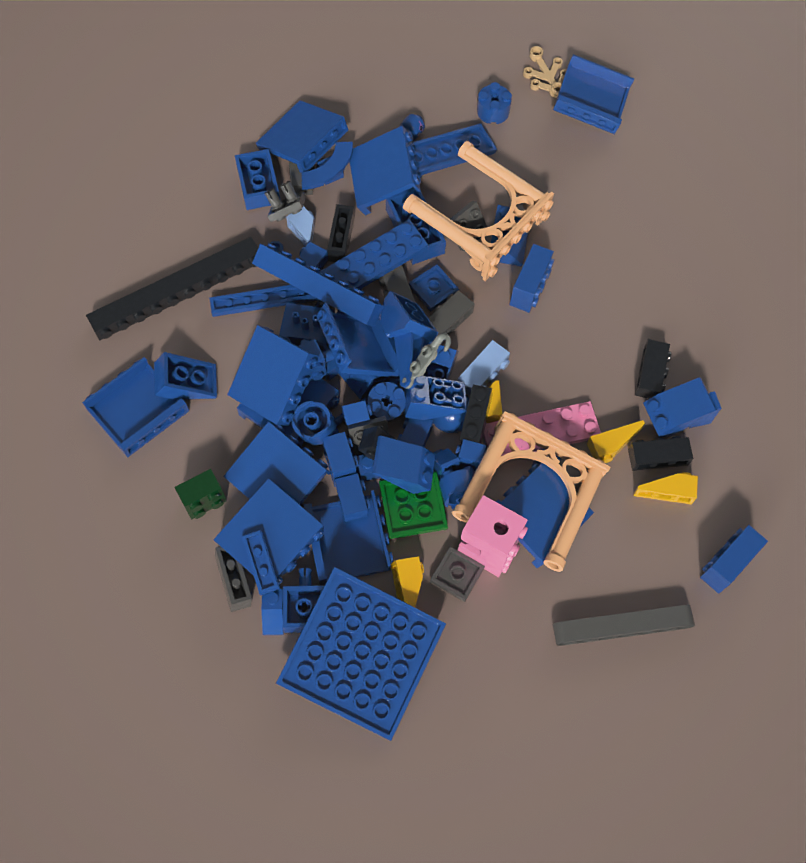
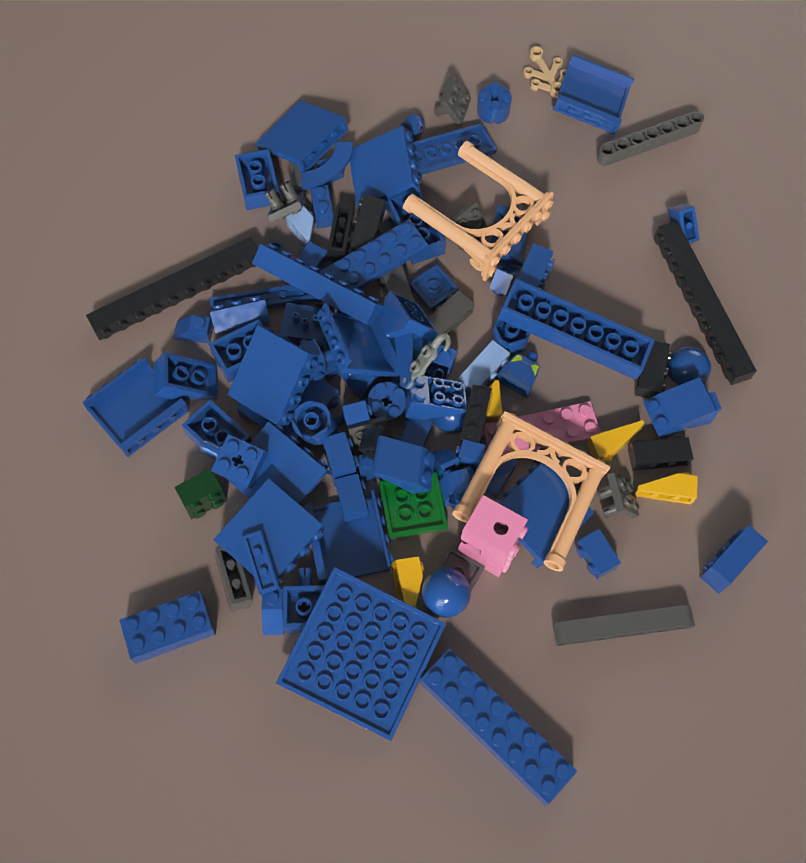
(167, 627): none -> blue brick
(194, 329): none -> blue slope
(213, 425): none -> blue brick
(228, 454): none -> blue brick
(231, 348): none -> blue brick
(239, 314): none -> brick
(322, 206): none -> blue brick
(368, 221): none -> black brick
(446, 592): none -> blue piece
(453, 101): none -> dark grey plate
(498, 727): none -> blue brick
(500, 478): none -> blue slope
(504, 279): none -> slope
(510, 337): none -> blue brick
(520, 373): none -> blue torso
(576, 329): none -> blue brick
(597, 554): none -> blue brick
(624, 500): none -> dark grey plate
(650, 138): none -> dark grey beam
(686, 217): none -> blue slope
(688, 364): none -> blue piece
(704, 303): none -> black brick

